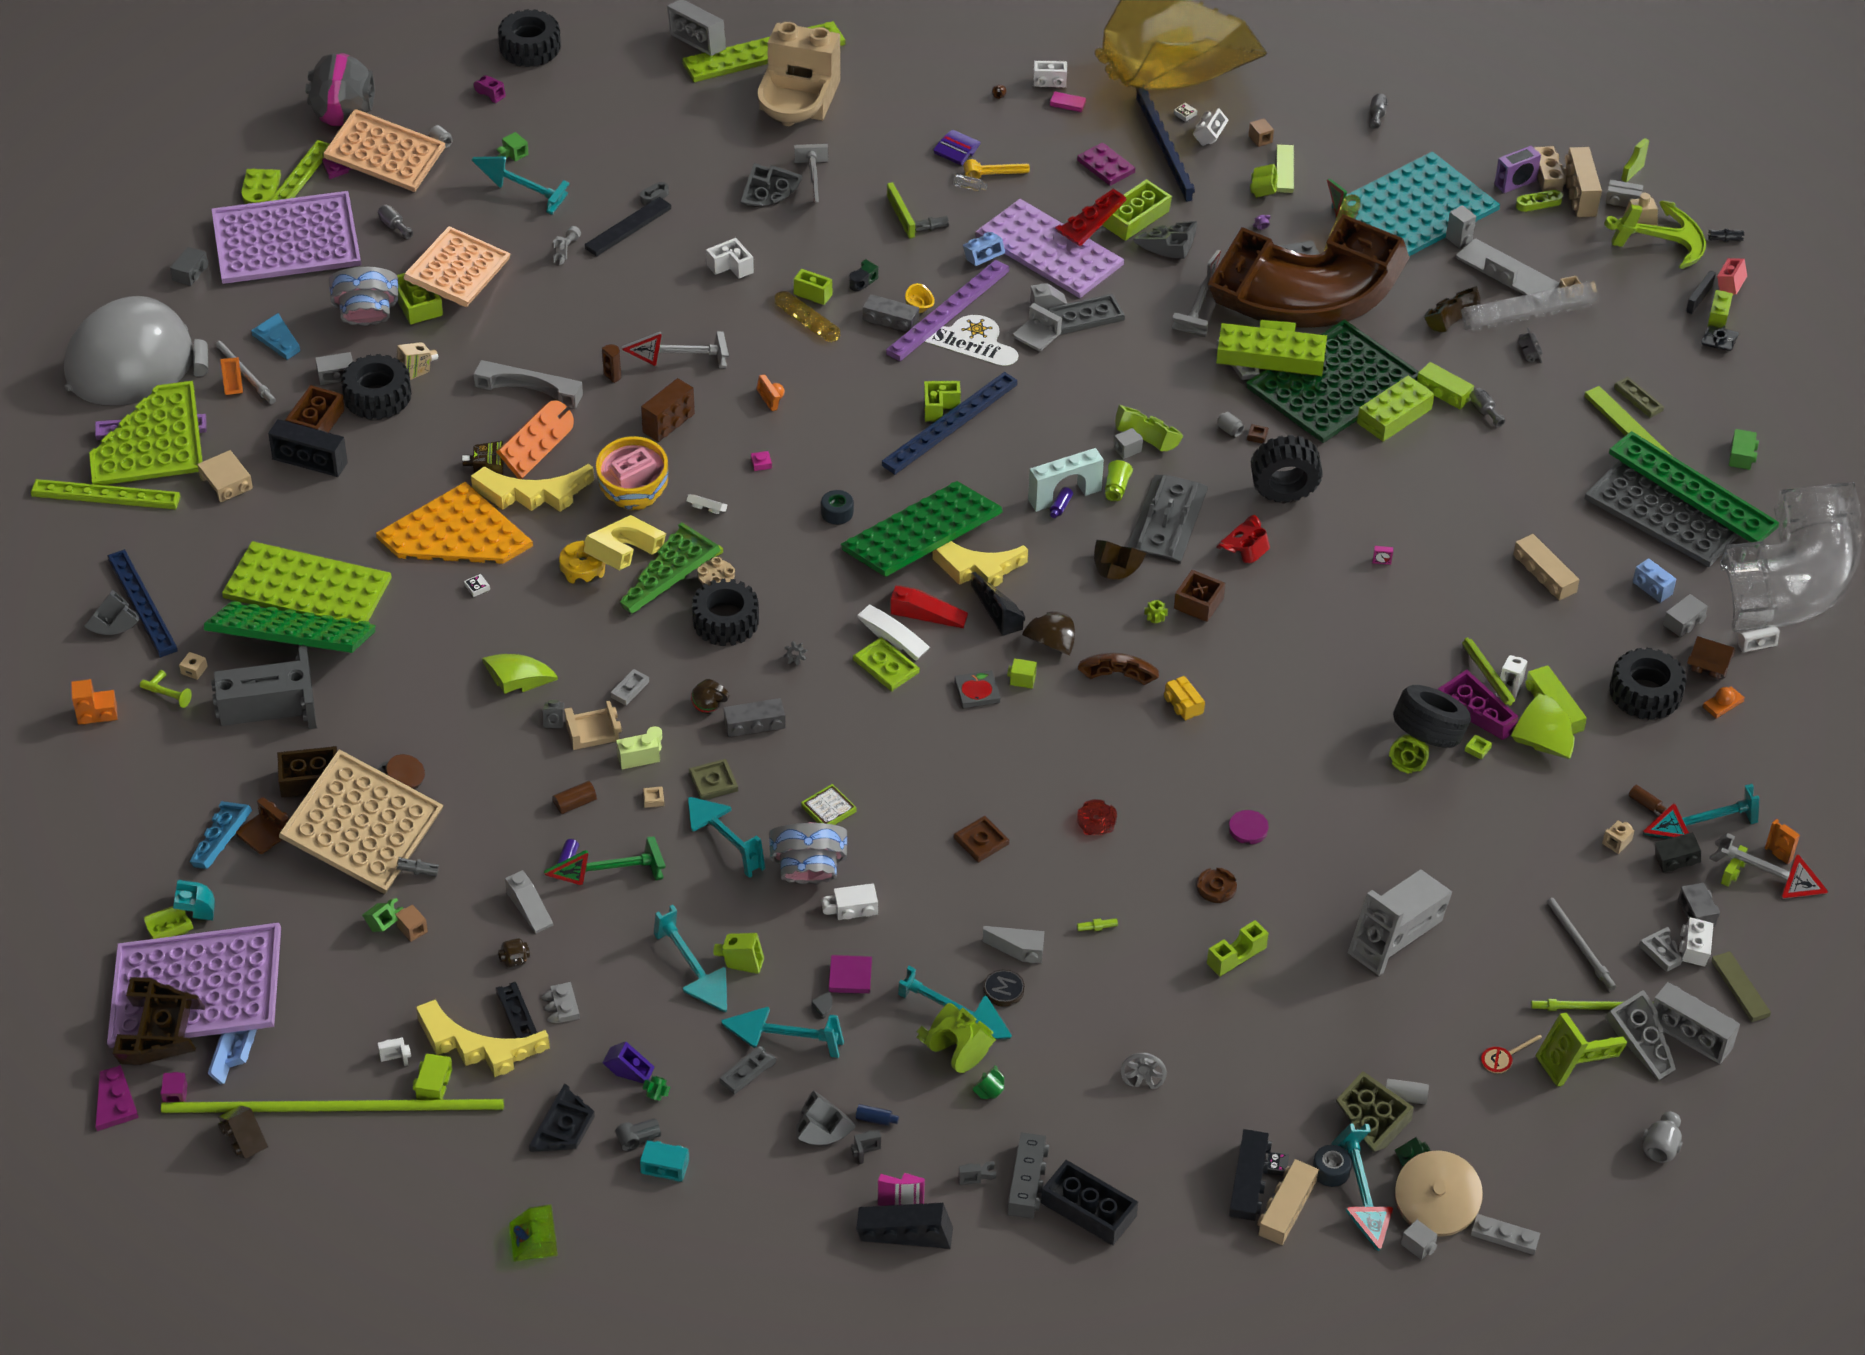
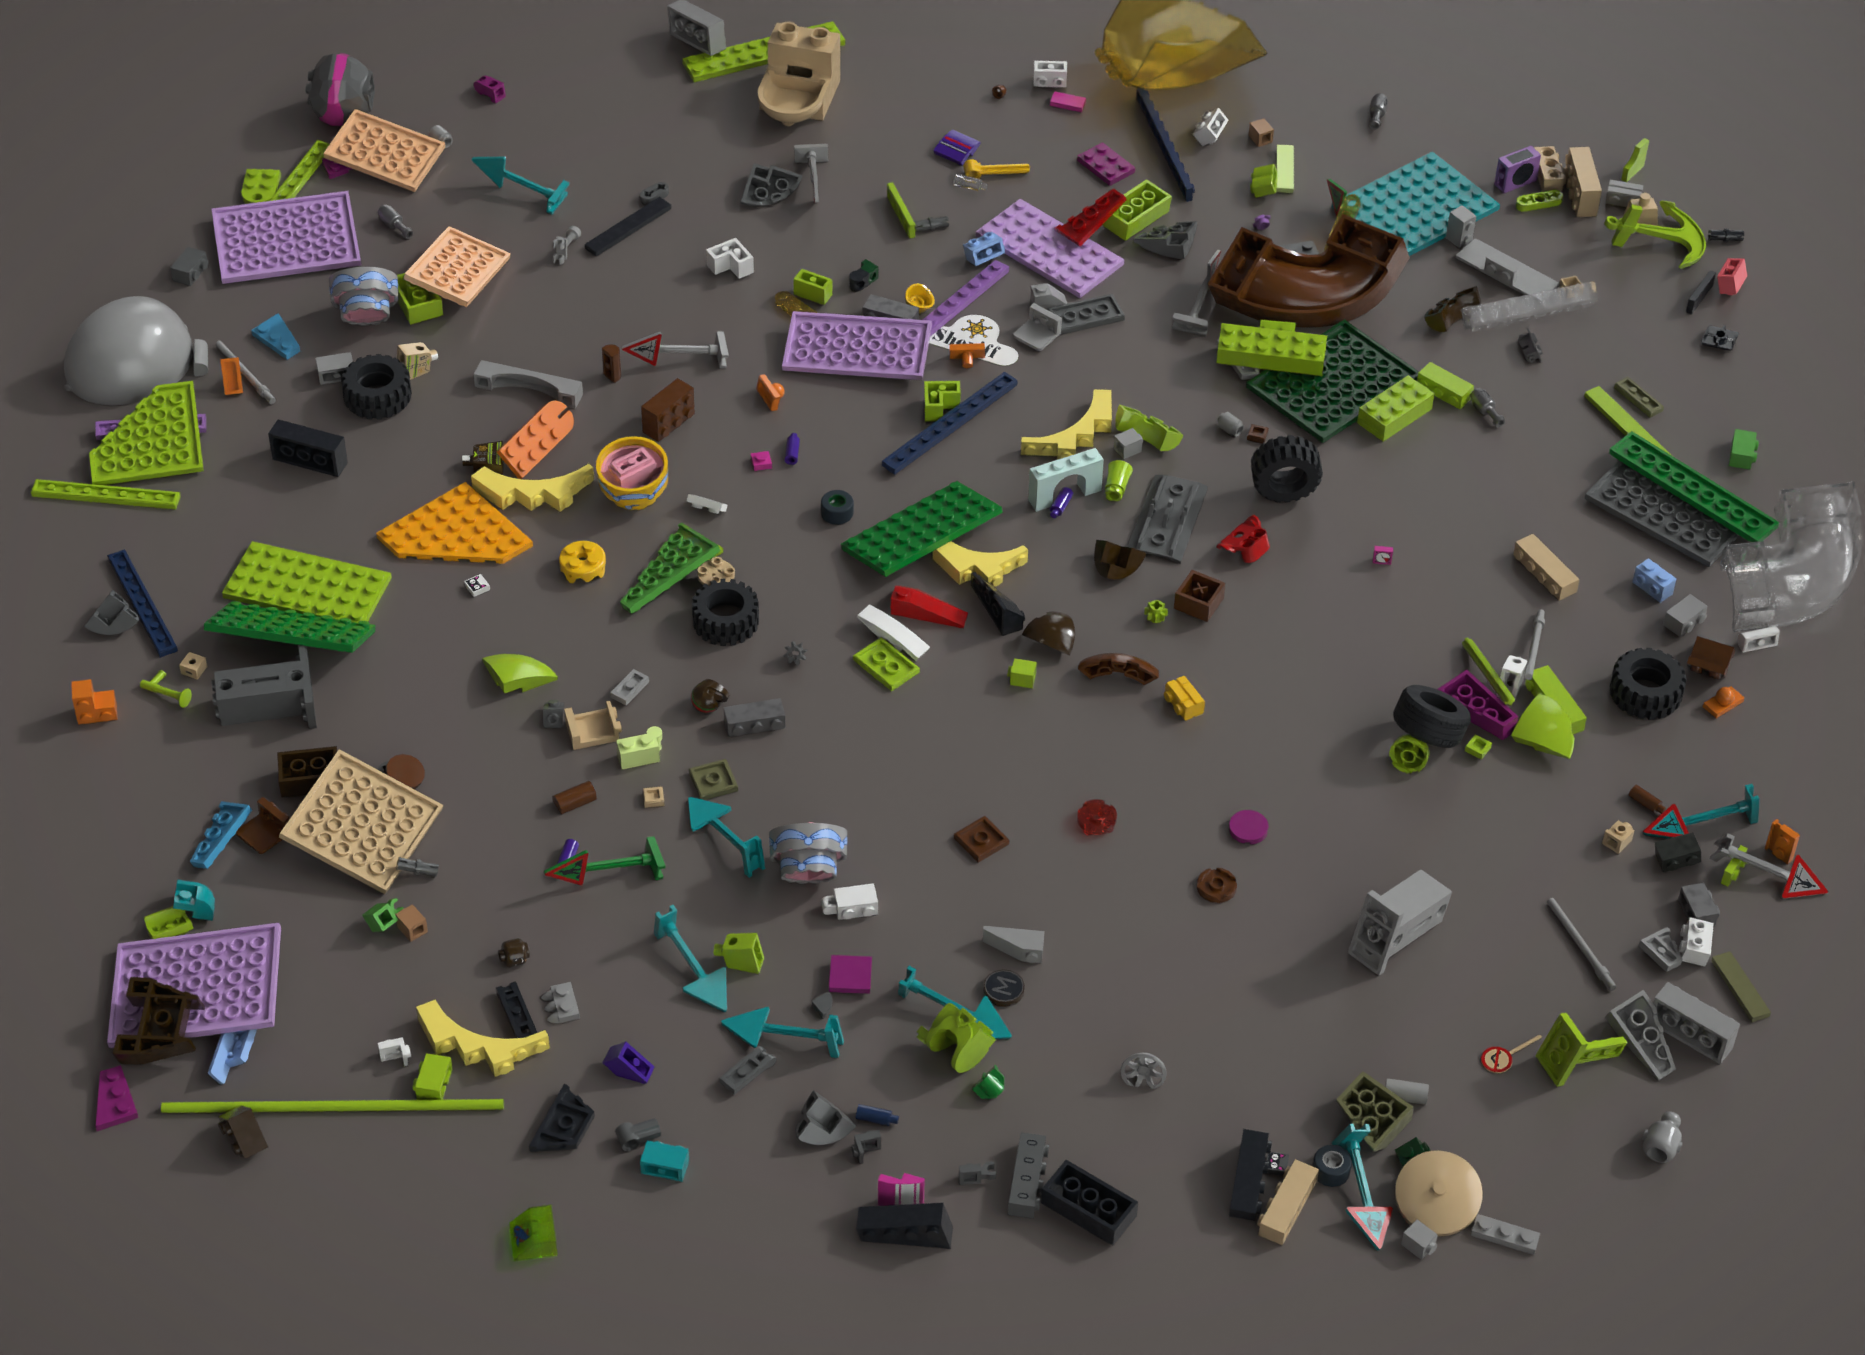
(174, 1087): magenta brick -> none
(225, 475): tan panel -> none
(317, 409): reddish brown brick -> none
(514, 147): bright green brick -> none
(527, 901): light grey slope -> none
(529, 38): black tyre -> none
(608, 542): light yellow arch -> none
(656, 1088): green gear -> none
(792, 449): none -> dark purple cylinder
(828, 806): tile -> none
(857, 345): none -> lavender plate
(967, 352): none -> orange tile
(977, 689): tile -> none
(1079, 435): none -> light yellow arch
(1097, 924): lime bar -> none
(1185, 112): white tile -> none
(1225, 956): lime arch -> none
(1538, 625): none -> light grey bar
(1553, 1005): lime bar -> none
(1720, 309): lime brick -> none

